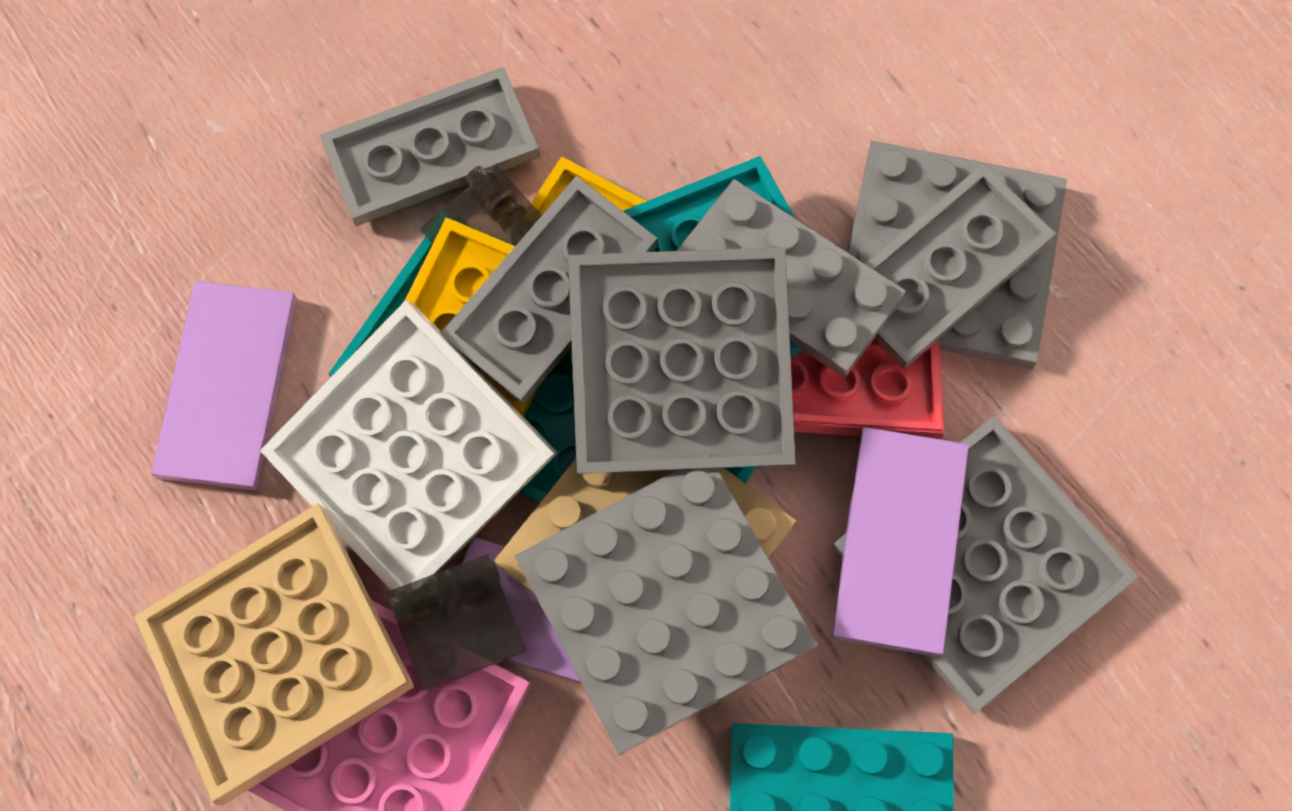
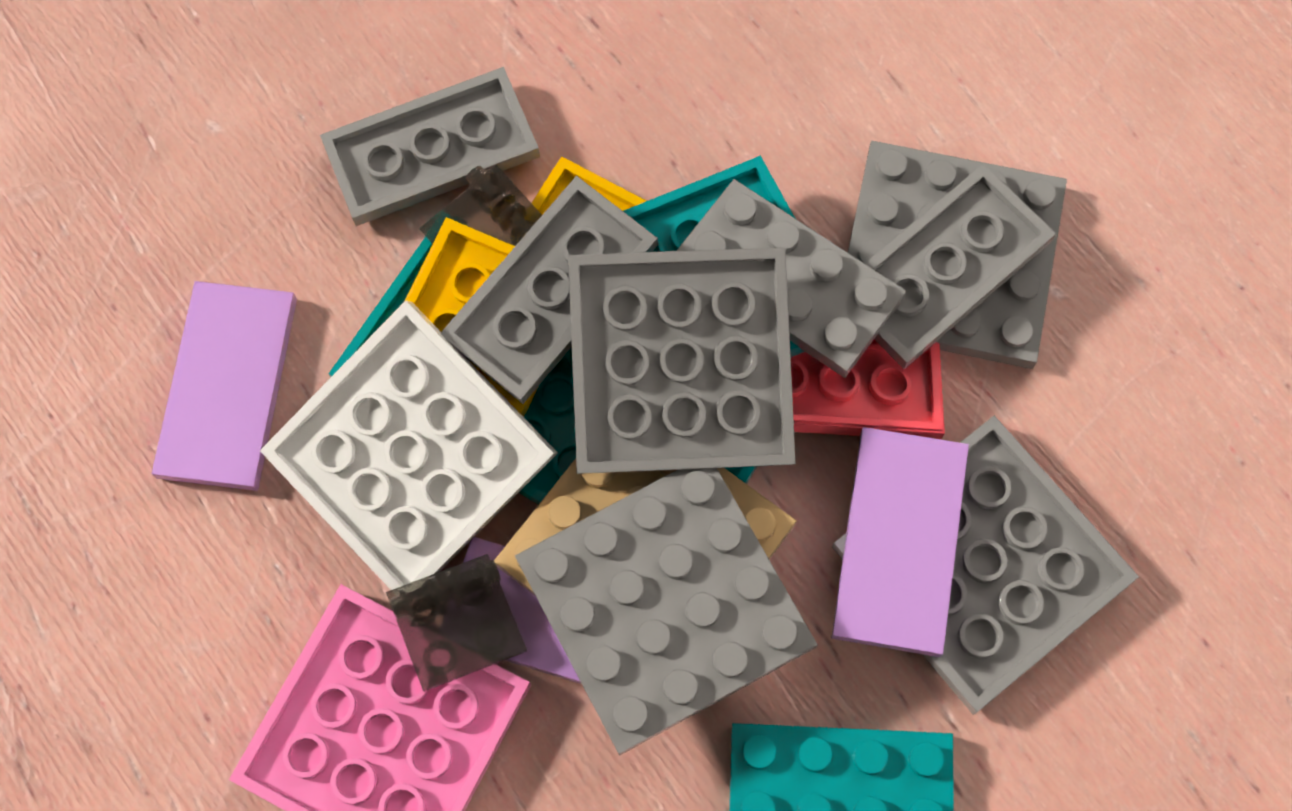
(271, 654): tan plate -> none

